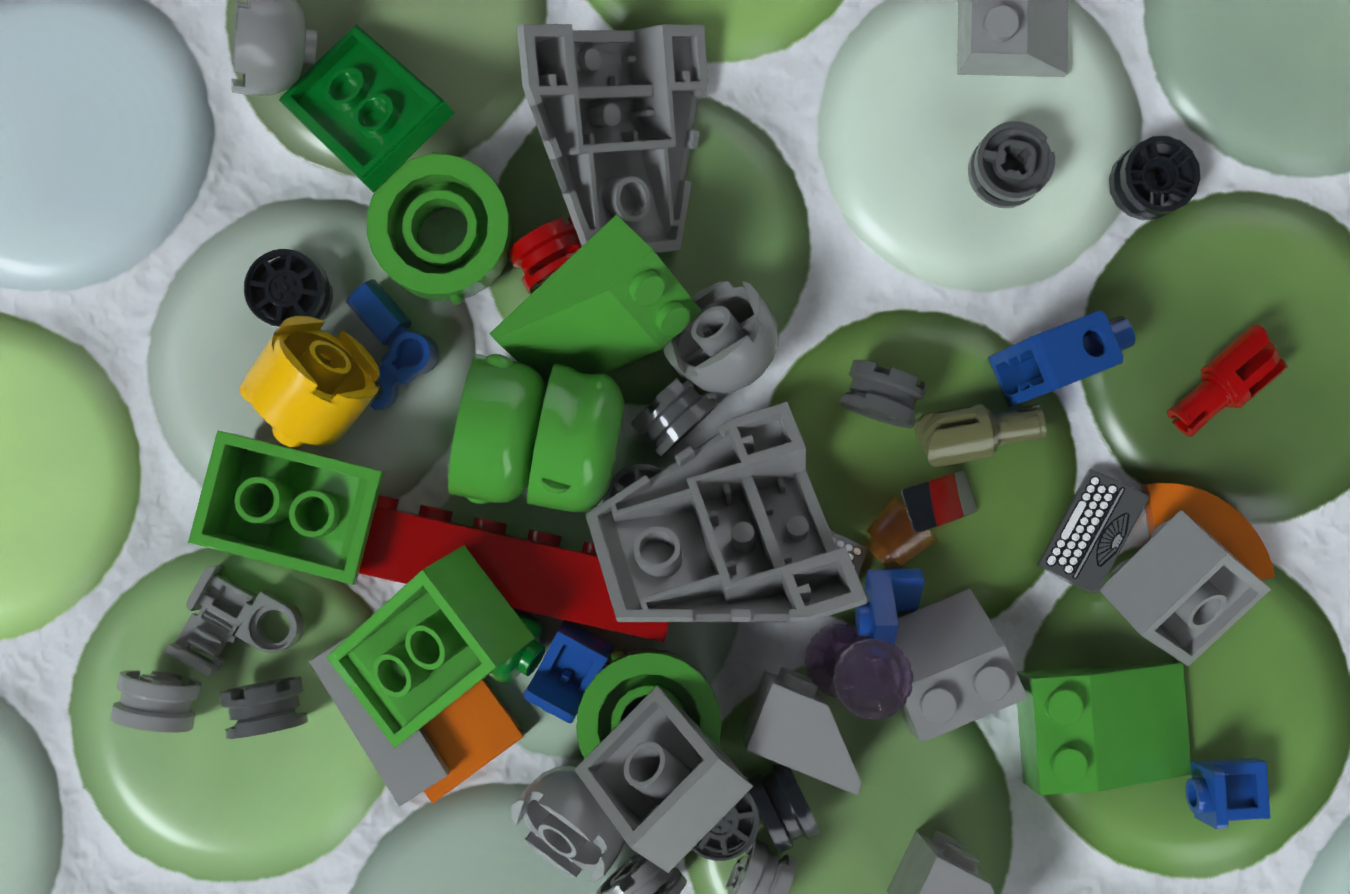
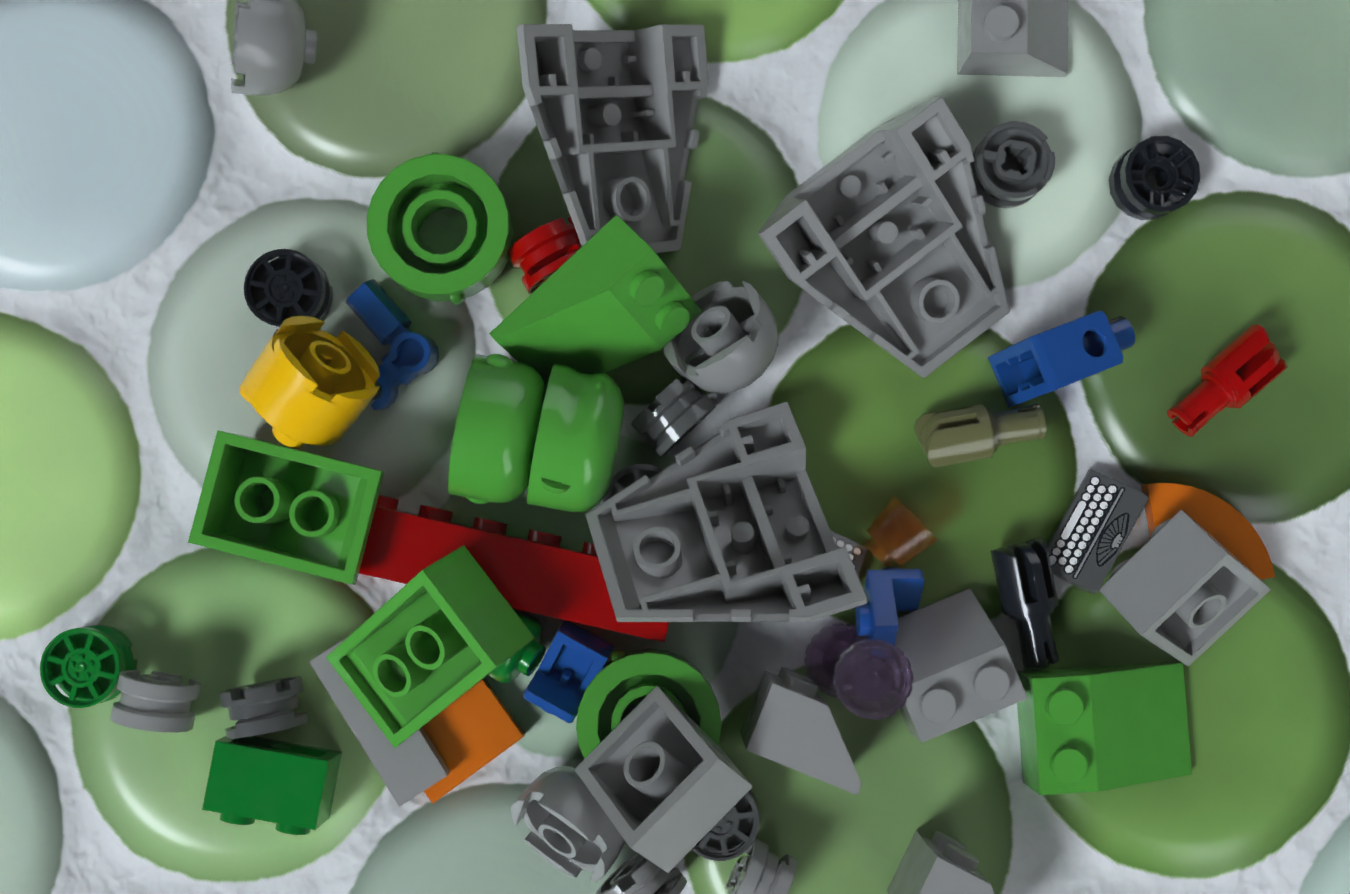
(86, 665): none -> green wheel
(222, 612): light grey piece -> none
(272, 783): none -> green brick
(366, 107): green tile -> none
(783, 807): black wheel -> none
(883, 393): dark grey wheel -> none
(896, 239): none -> light grey wedge
(939, 501): sticker -> none
(1028, 597): none -> black arm
(1228, 791): blue bracket -> none

